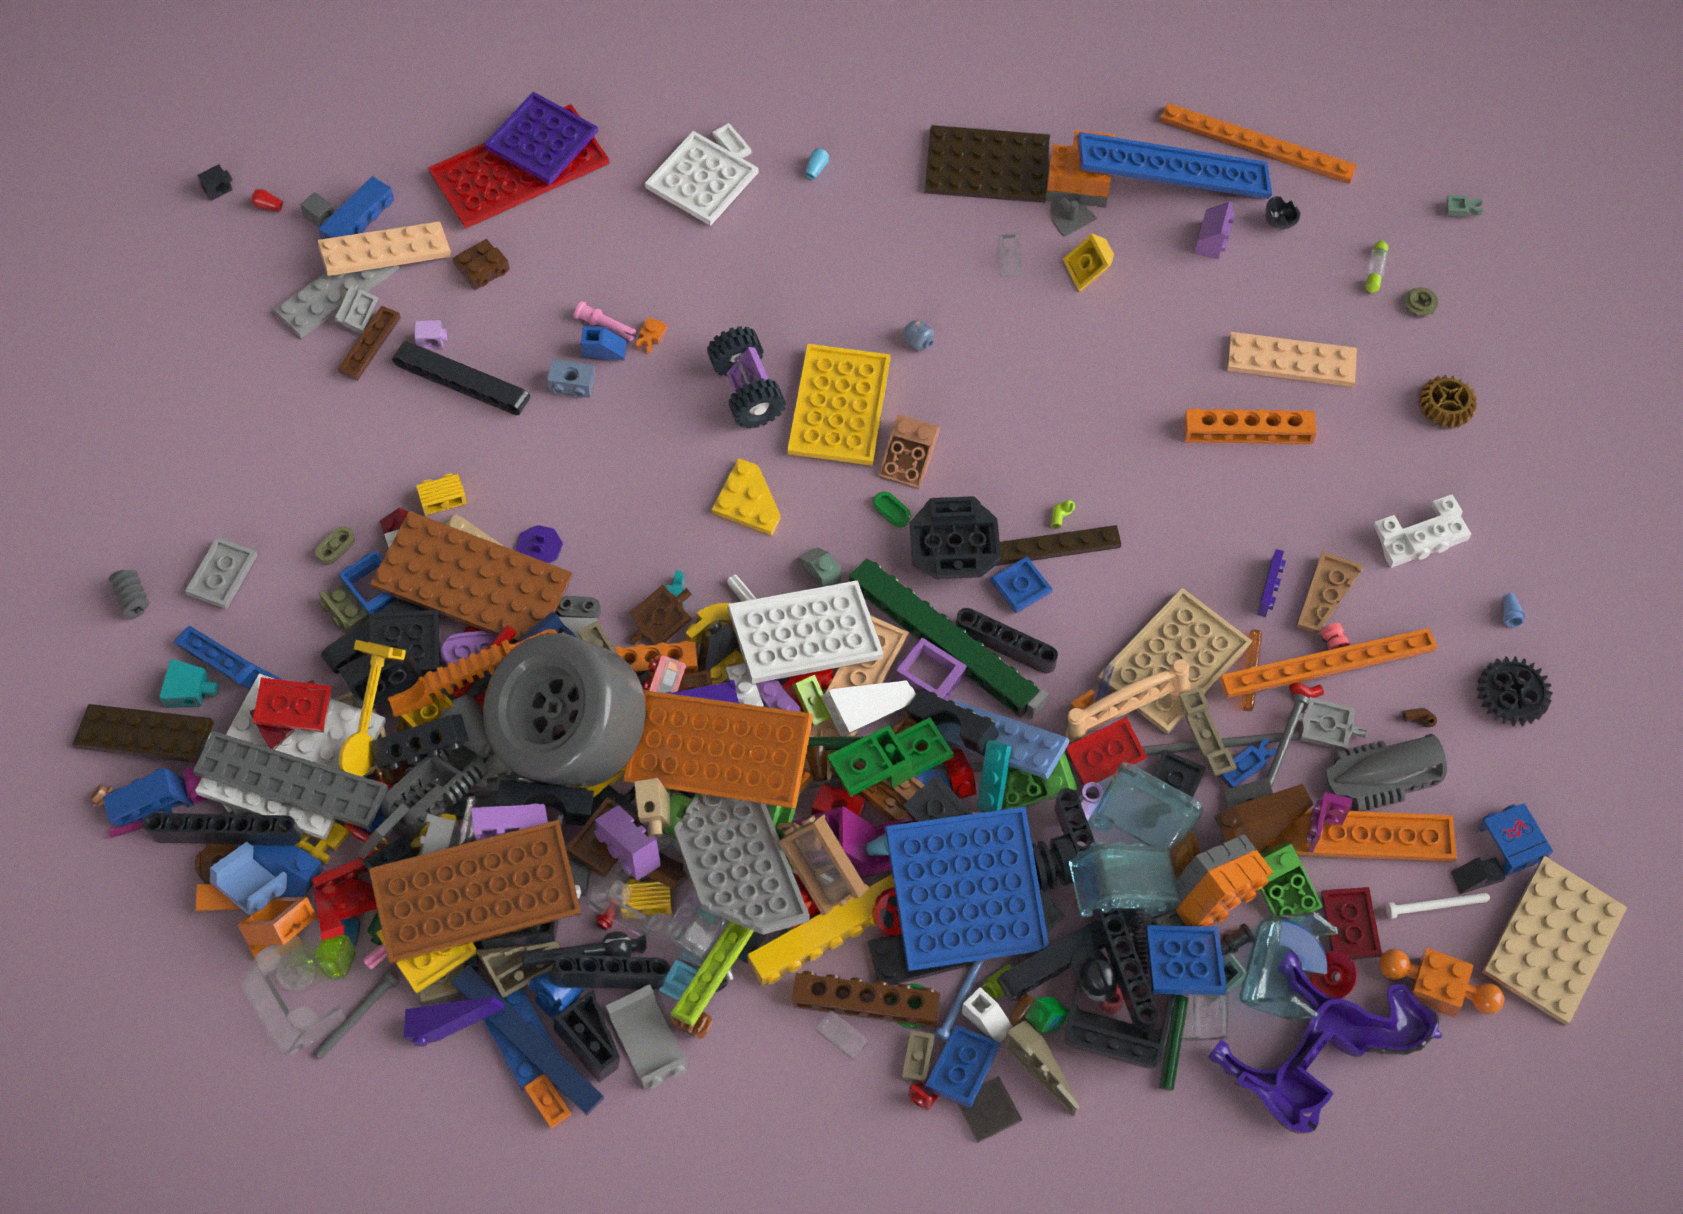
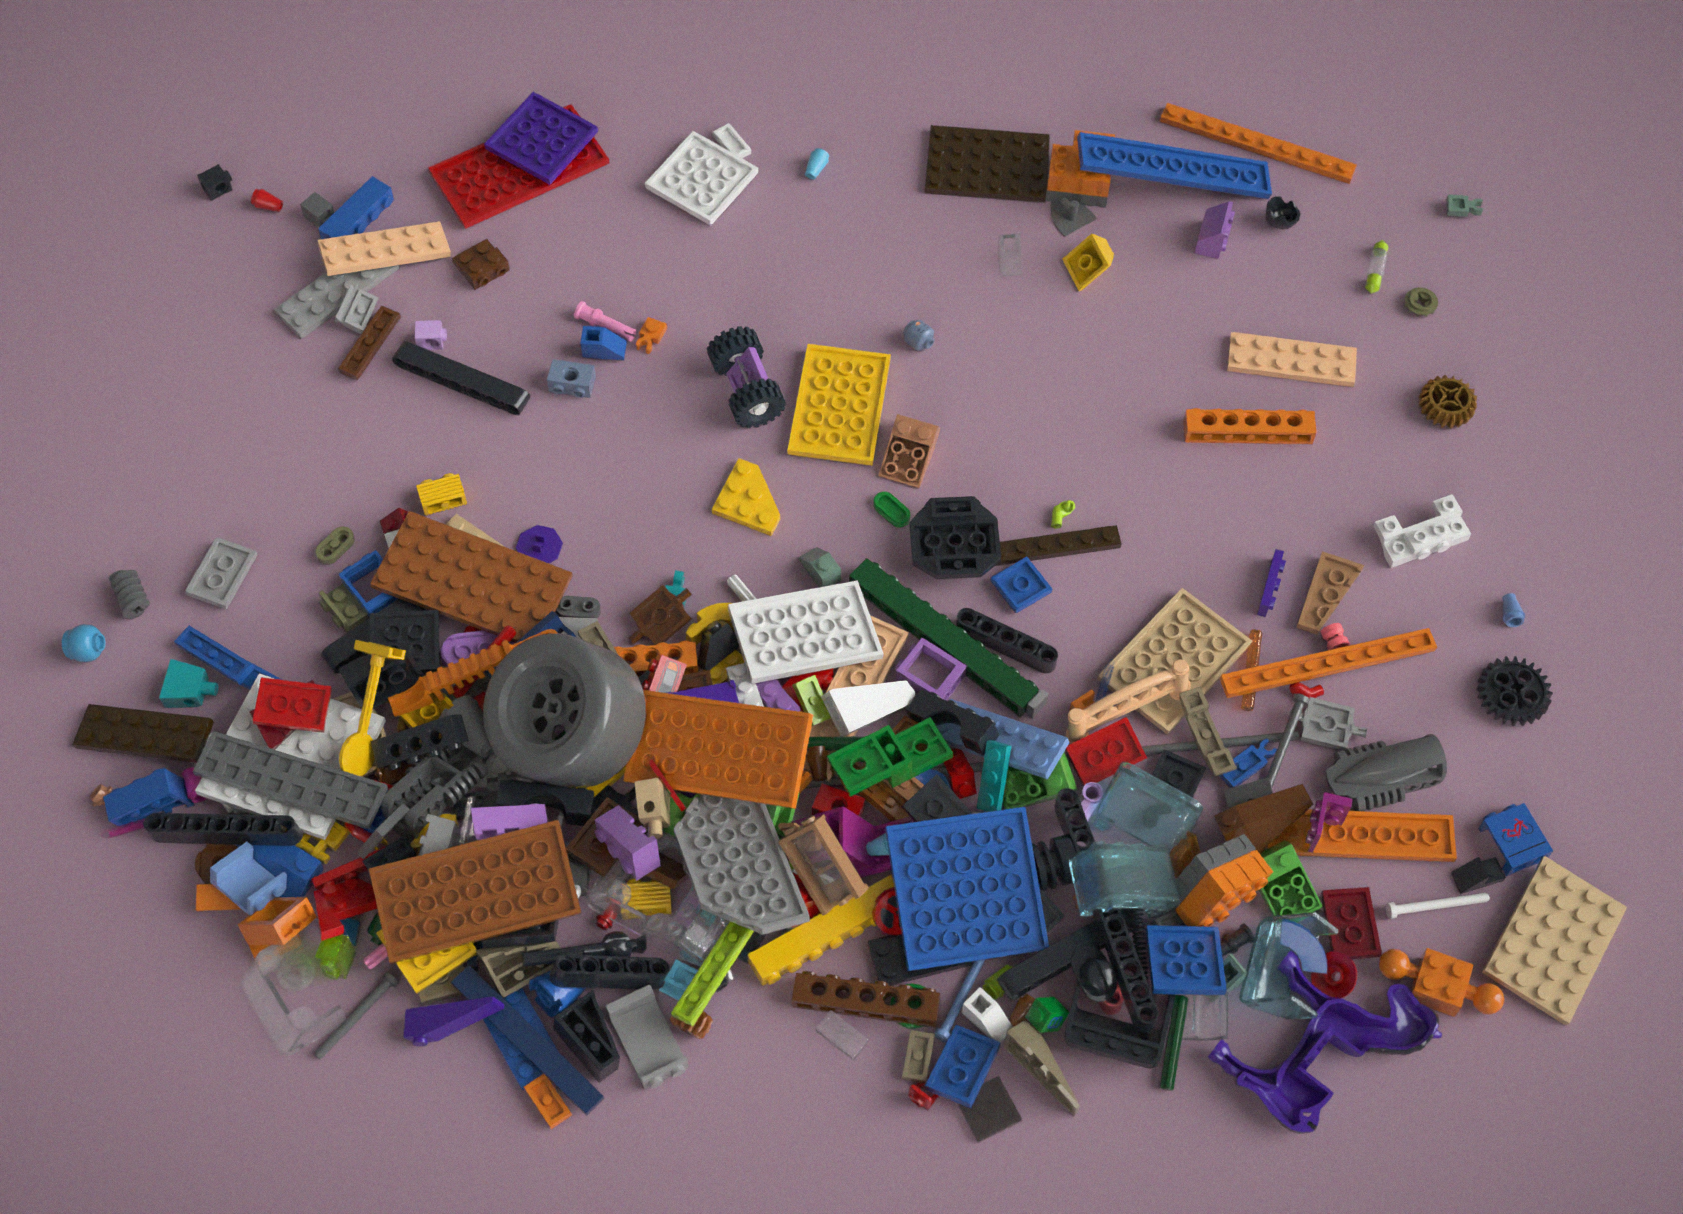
(83, 643): none -> dark azure piece
(674, 796): none -> red piece
(1422, 715): reddish brown arm -> none

